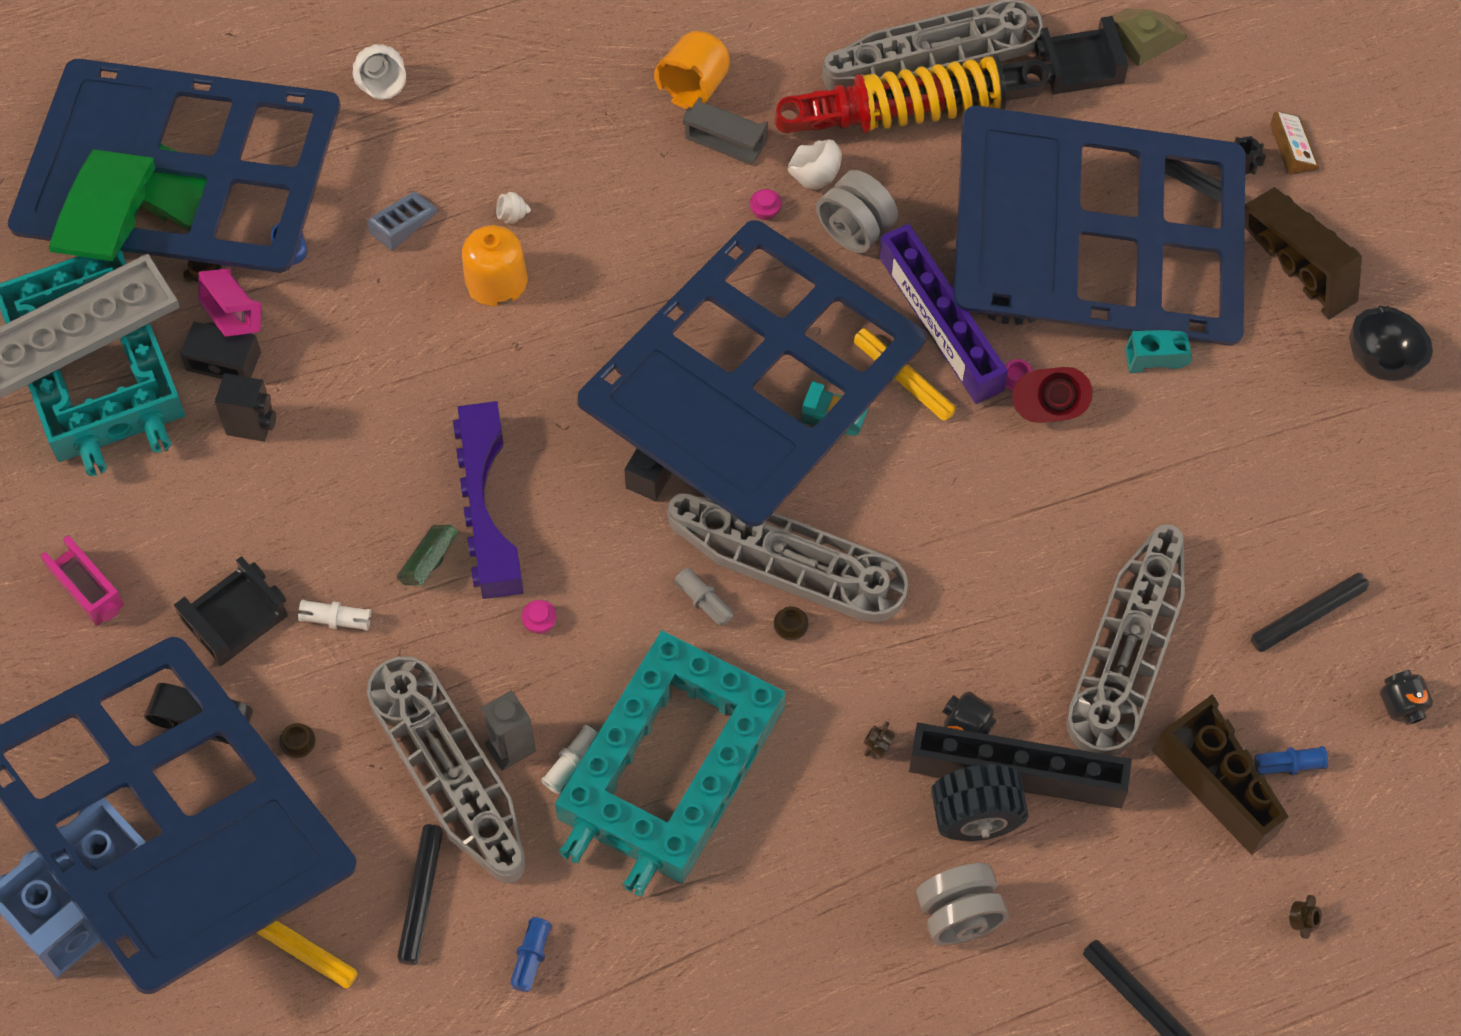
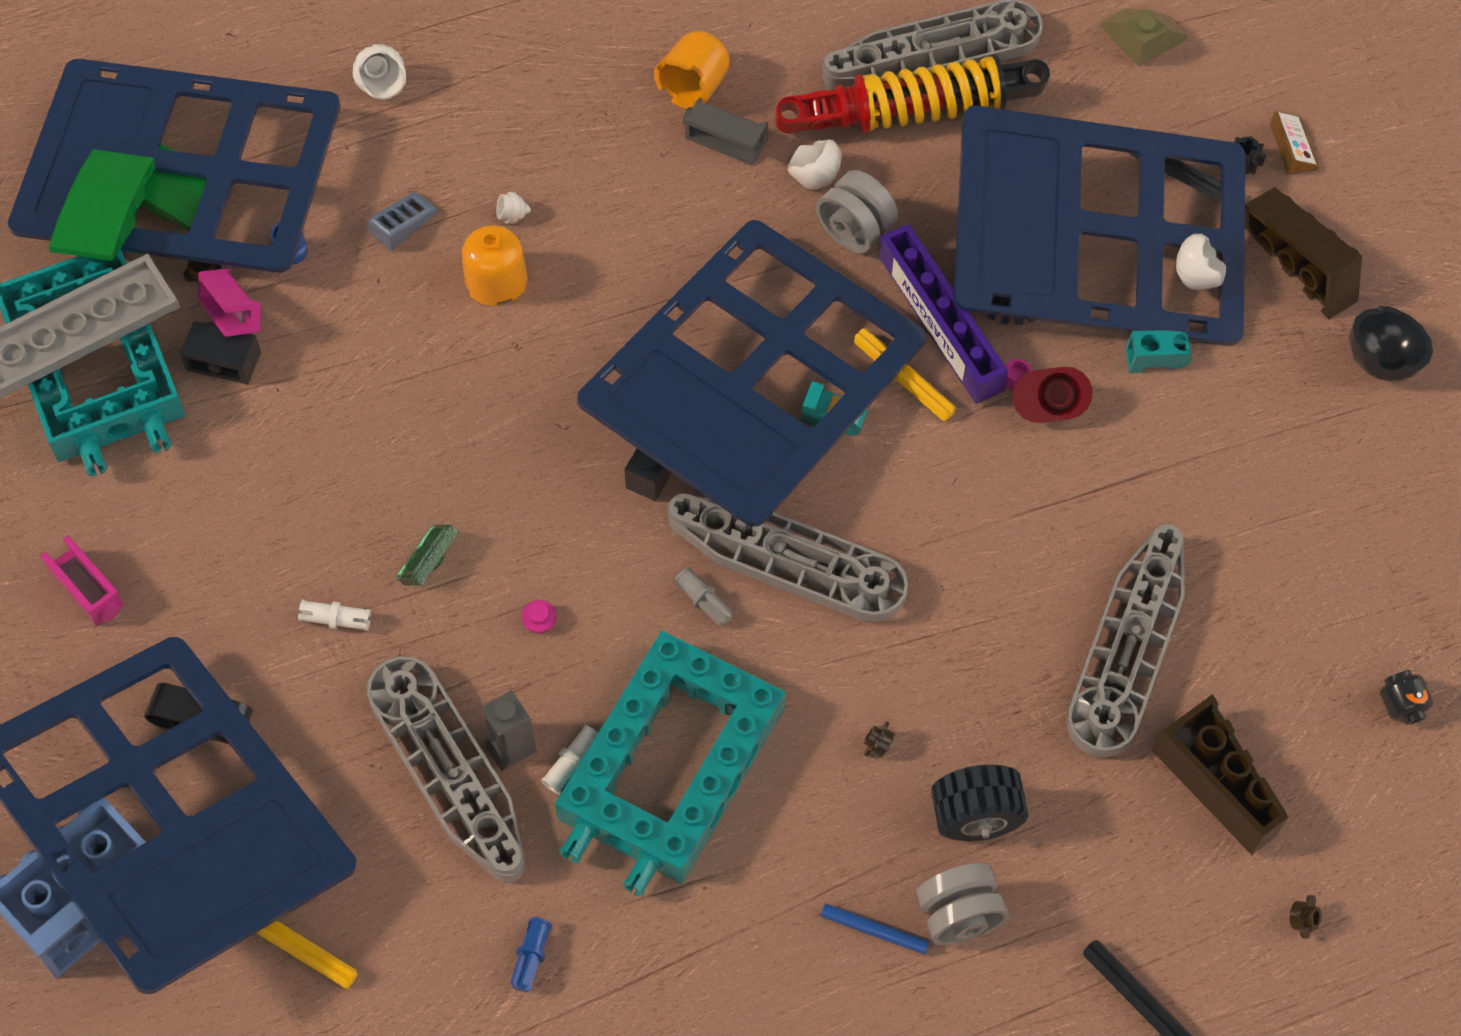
(233, 612): black panel -> none
(245, 407): black brick -> none
(297, 740): dark brown plate -> none
(420, 894): black axle -> none
(497, 558): dark purple arch -> none
(765, 204): dark pink plate -> none
(791, 623): dark brown plate -> none
(875, 929): none -> blue bar
(969, 713): black head -> none
(1042, 767): black brick -> none
(1083, 58): black panel -> none
(1198, 264): none -> white hair
(1291, 761): blue axle -> none
(1309, 612): black axle -> none

